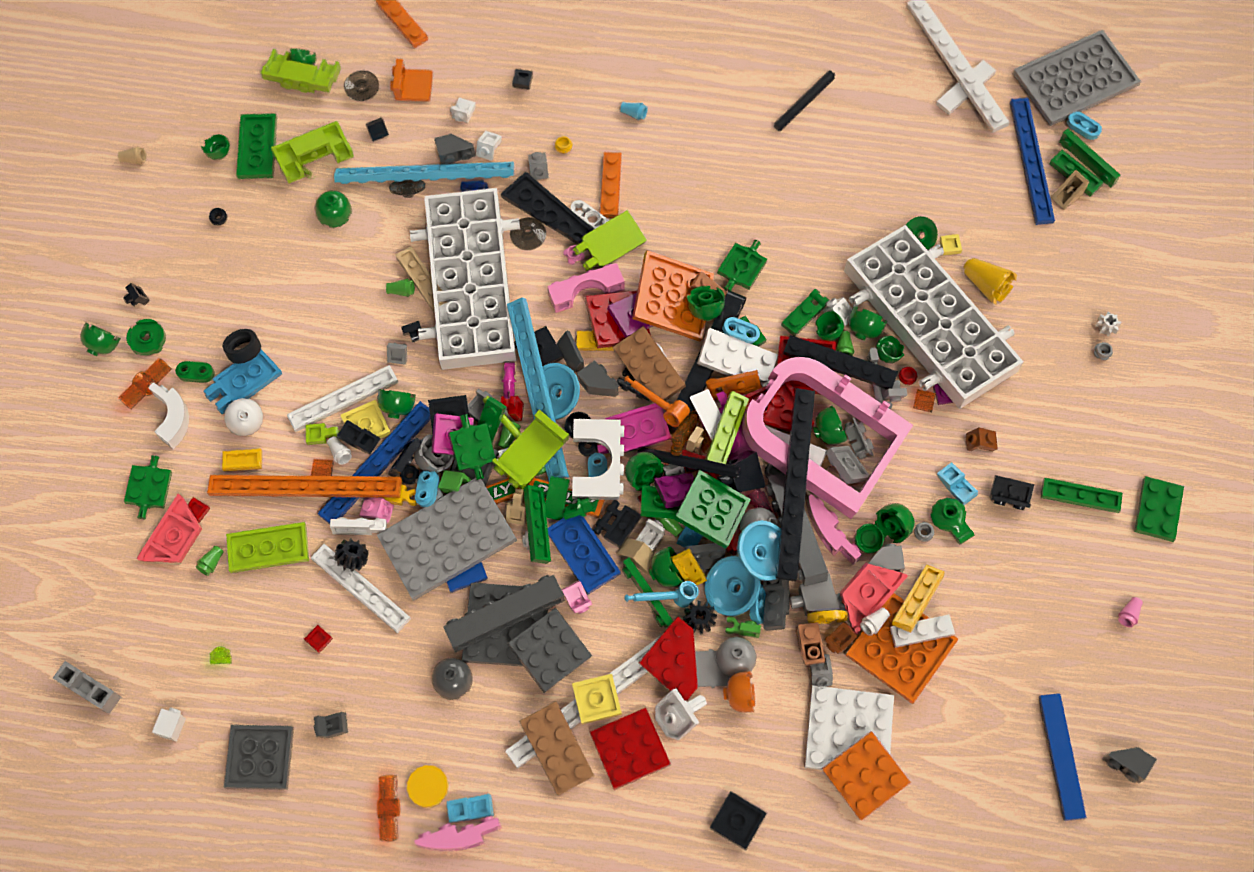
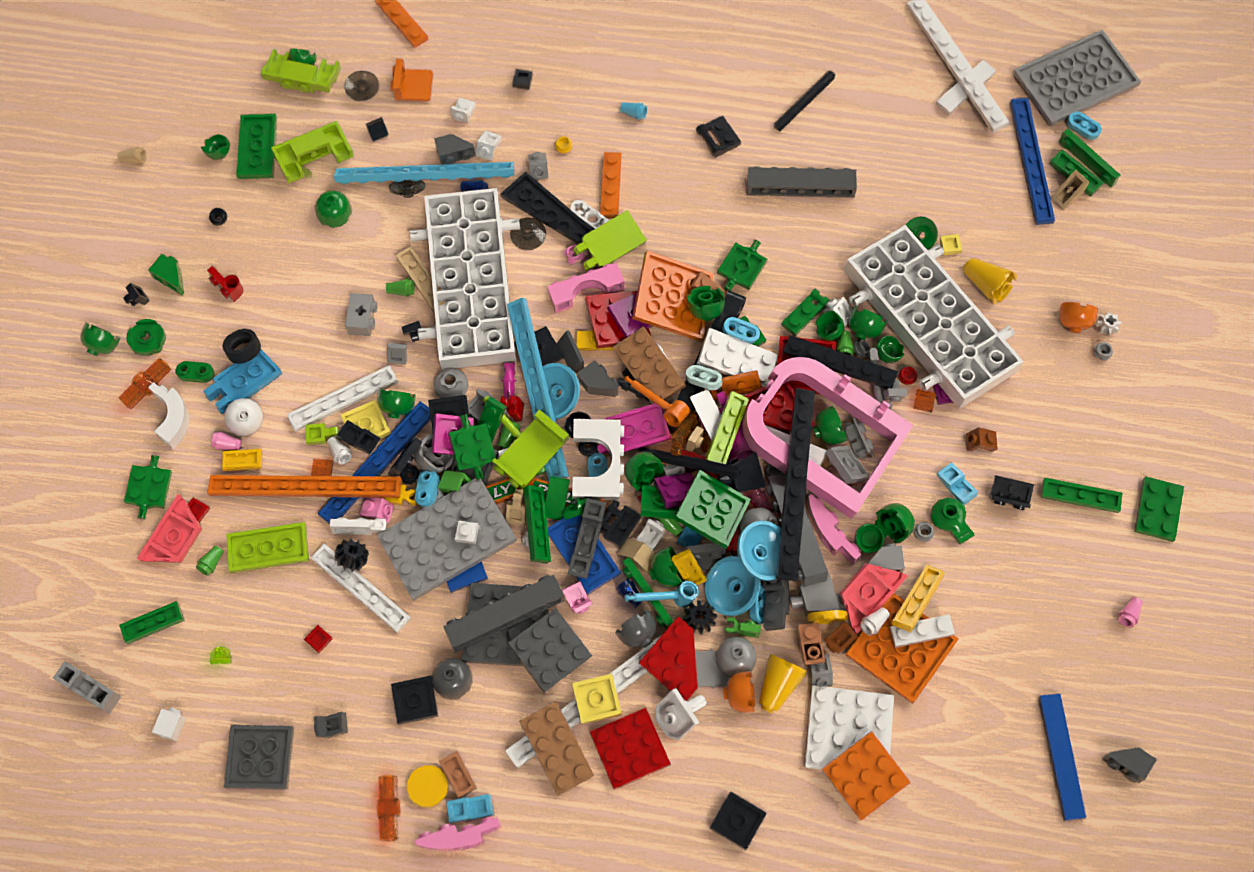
(151, 622): none -> green plate
(168, 273): none -> green slope
(223, 441): none -> bright pink cone
(225, 284): none -> red plate
(360, 314): none -> light grey brick
(414, 700): none -> black plate
(458, 388): none -> light grey piece
(458, 774): none -> nougat plate
(467, 532): none -> white plate
(587, 538): none -> dark grey slope
(628, 587): none -> clear blue cone
(638, 630): none -> dark grey cylinder
(704, 377): none -> light aqua plate
(722, 132): none -> black plate
(779, 683): none -> yellow cone
(801, 182): none -> dark grey brick
(861, 348): none -> dark grey plate
(1077, 317): none -> orange cylinder

